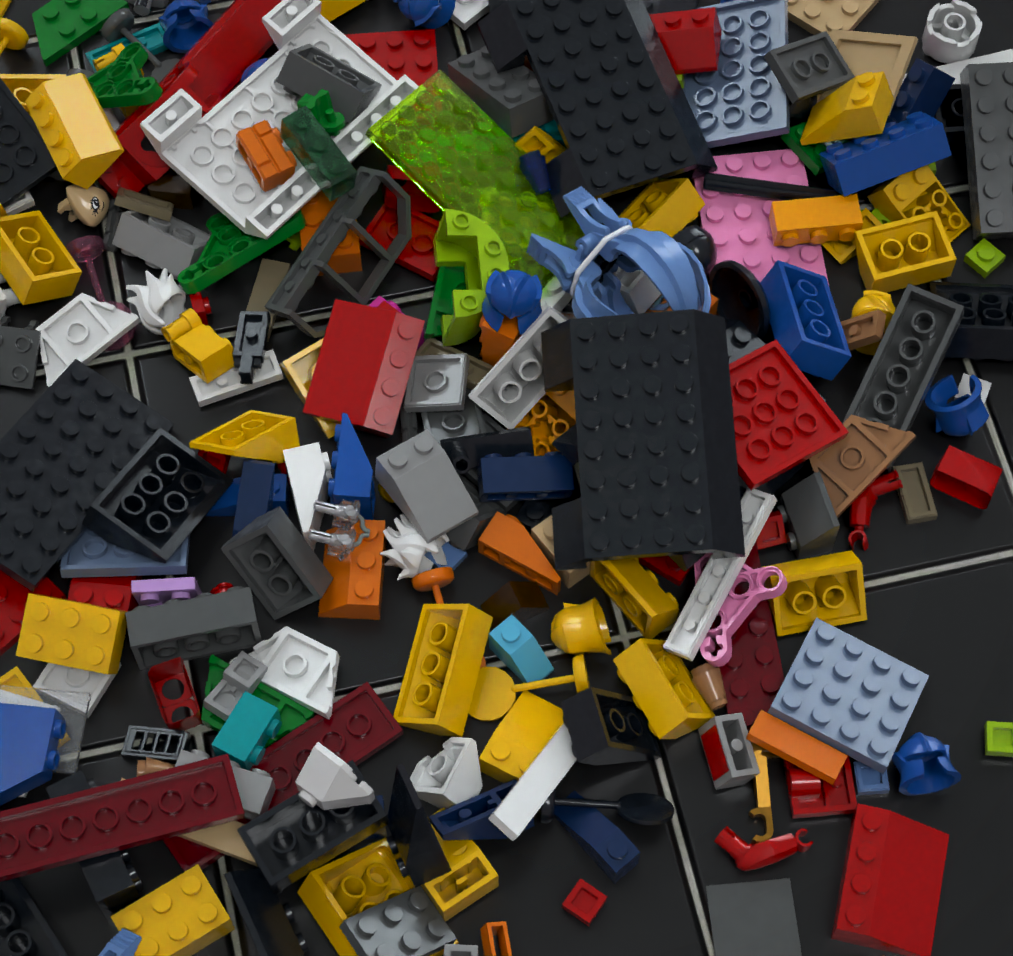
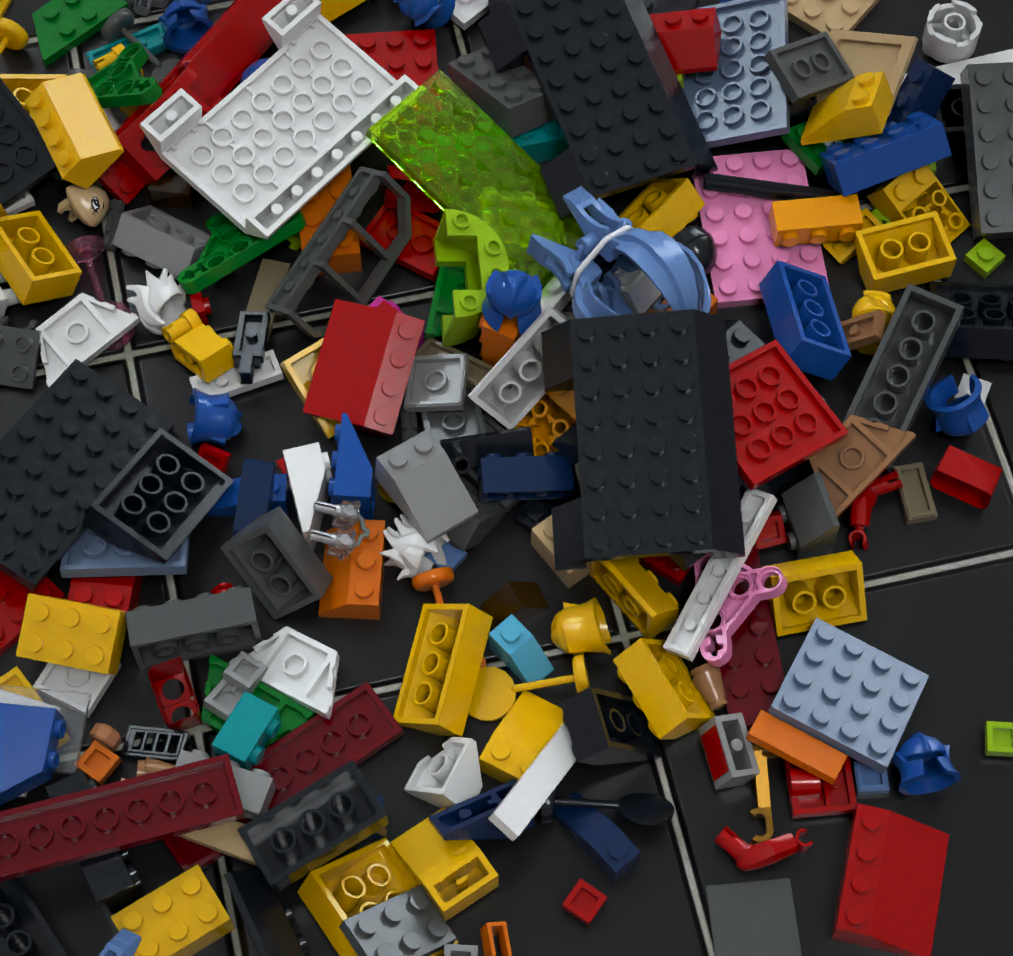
(98, 762): none -> orange plate
(106, 736): none -> nougat tile
(144, 204): dark tan tile -> none
(158, 591): lavender plate -> none
(215, 419): none -> blue helmet
(252, 436): yellow slope -> none
(265, 155): orange brick -> none
(312, 69): dark grey slope -> none
(318, 153): clear green brick -> none
(322, 109): green hips -> none
(330, 782): white slope -> none
(413, 833): black slope -> none
(513, 547): orange slope -> none
(535, 170): clear blue cone -> none
(540, 140): yellow slope -> none
(740, 296): black dish -> none

